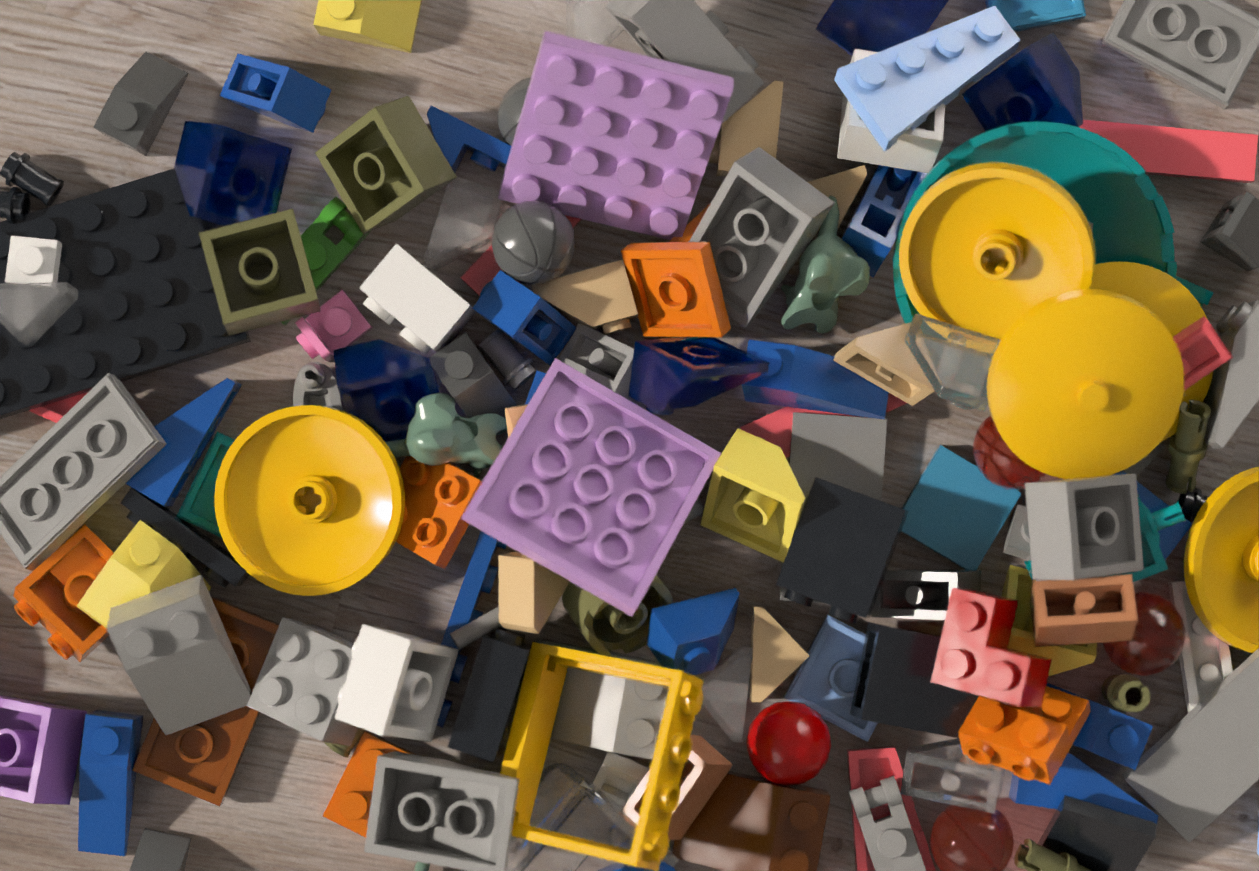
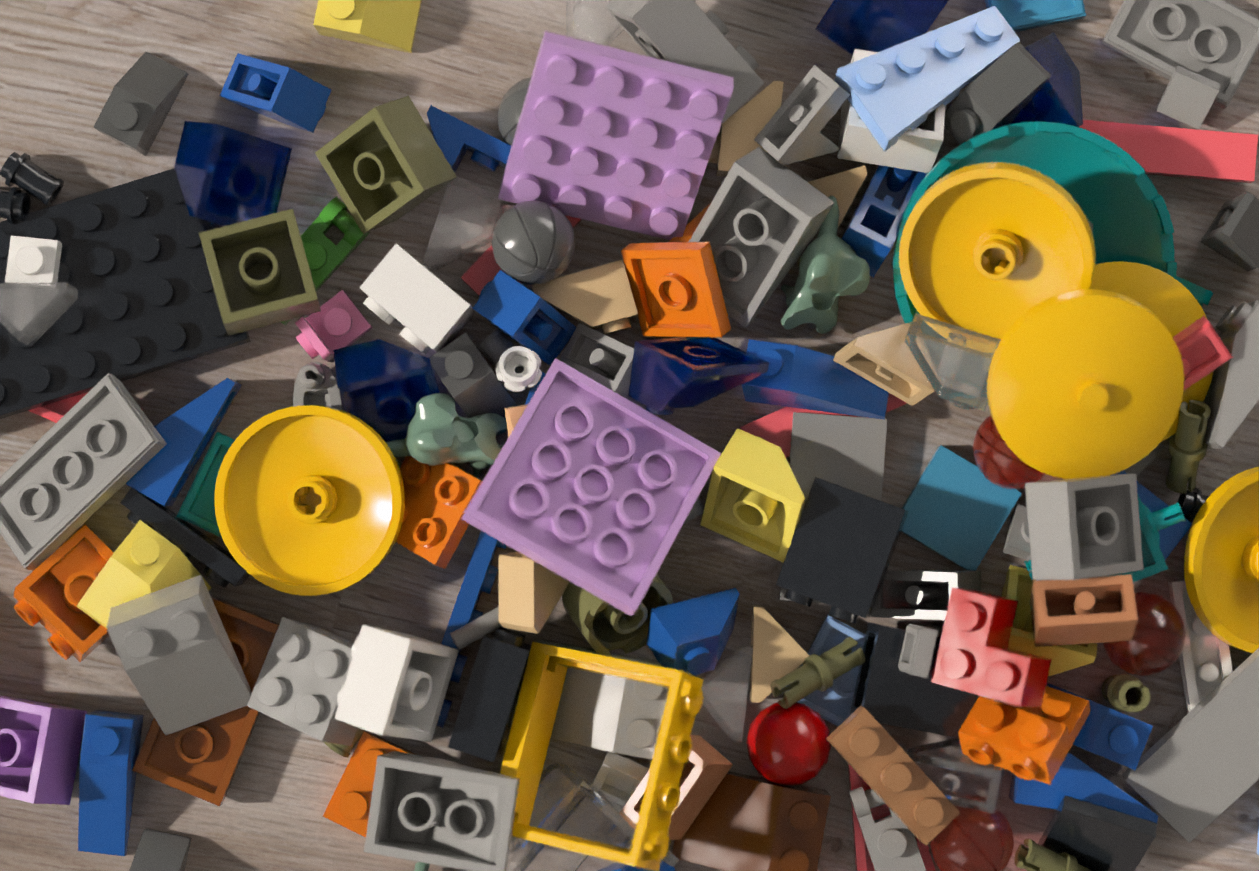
(516, 357): none -> white plate
(797, 125): none -> light grey slope
(817, 672): none -> olive pin
(893, 775): none -> medium nougat plate
(917, 650): none -> light grey tile
(996, 95): none -> dark grey slope
(1188, 97): none -> light grey tile

